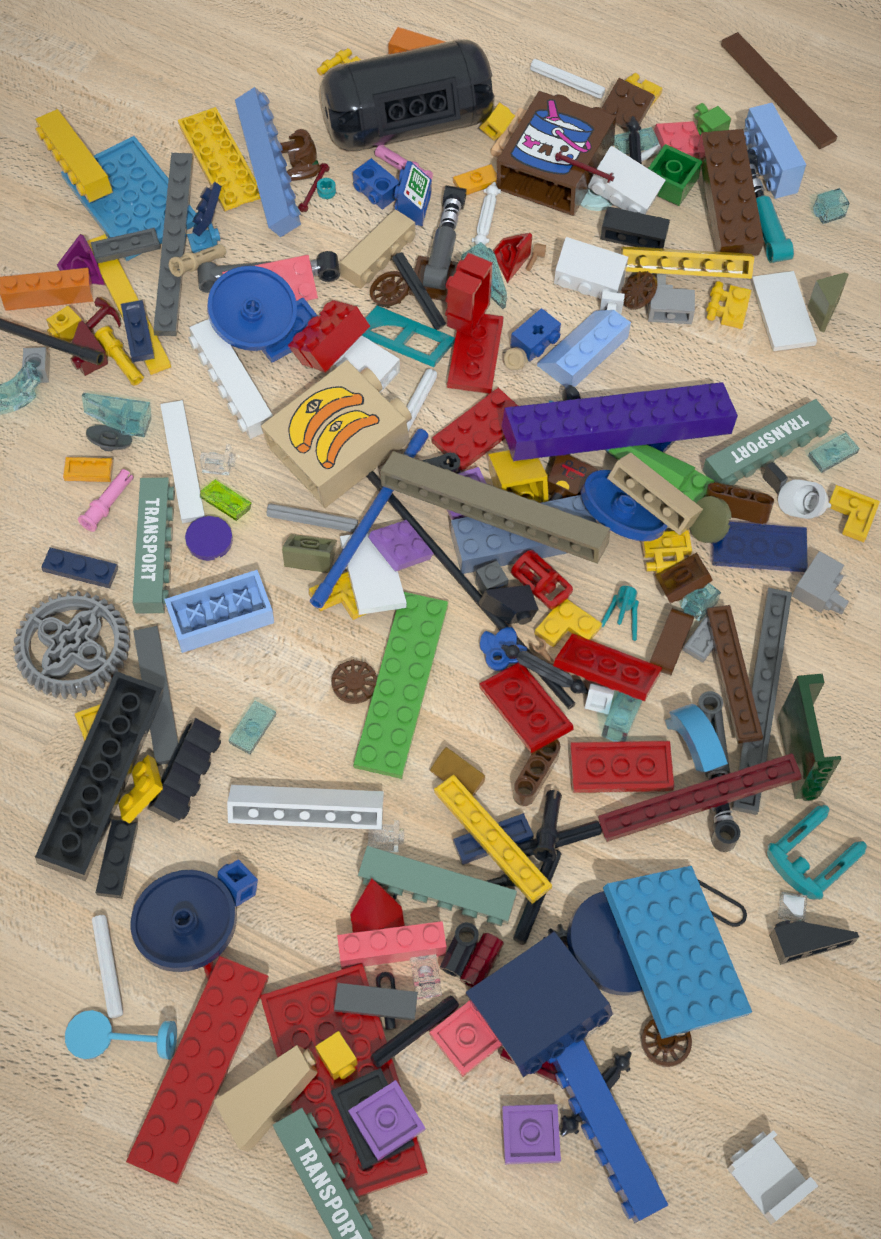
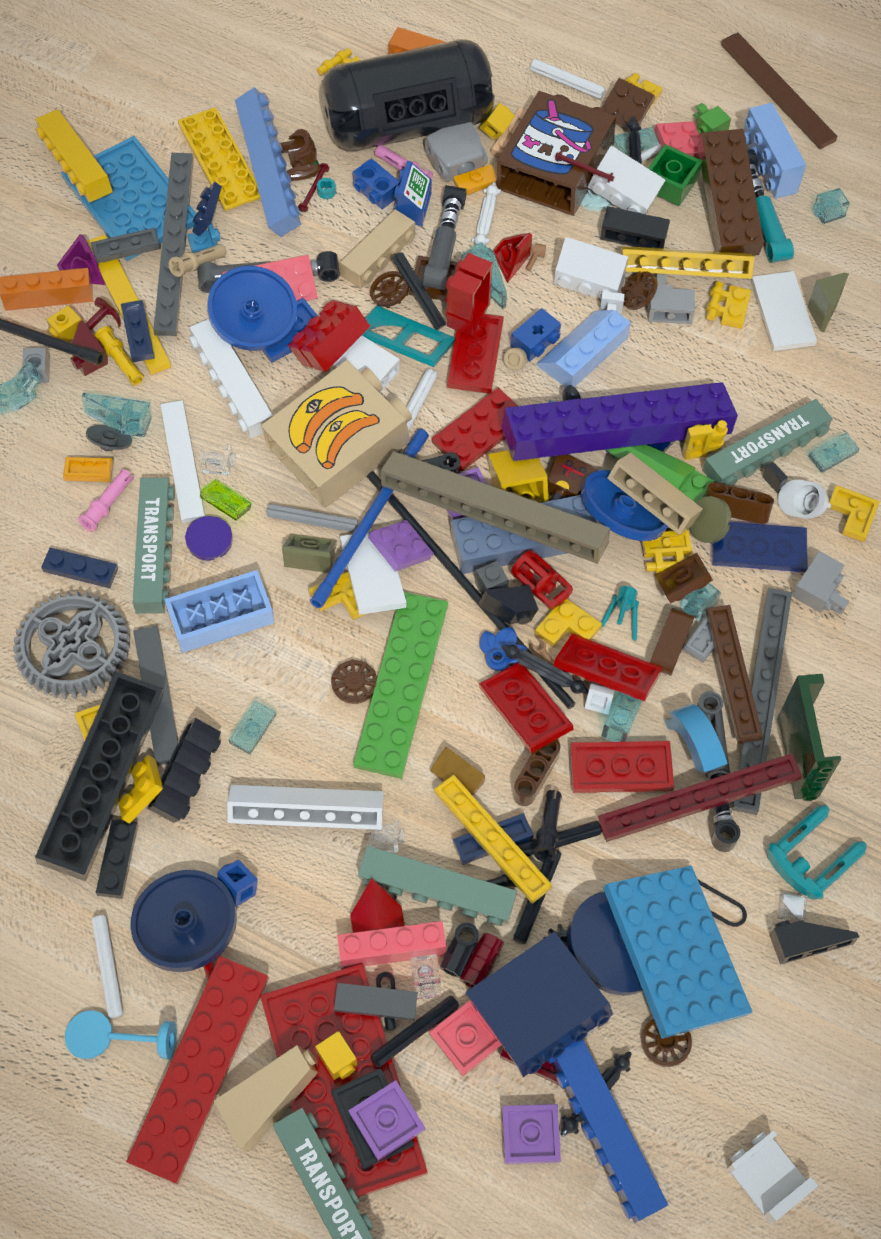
(455, 150): none -> light grey piece
(704, 439): none -> yellow plate

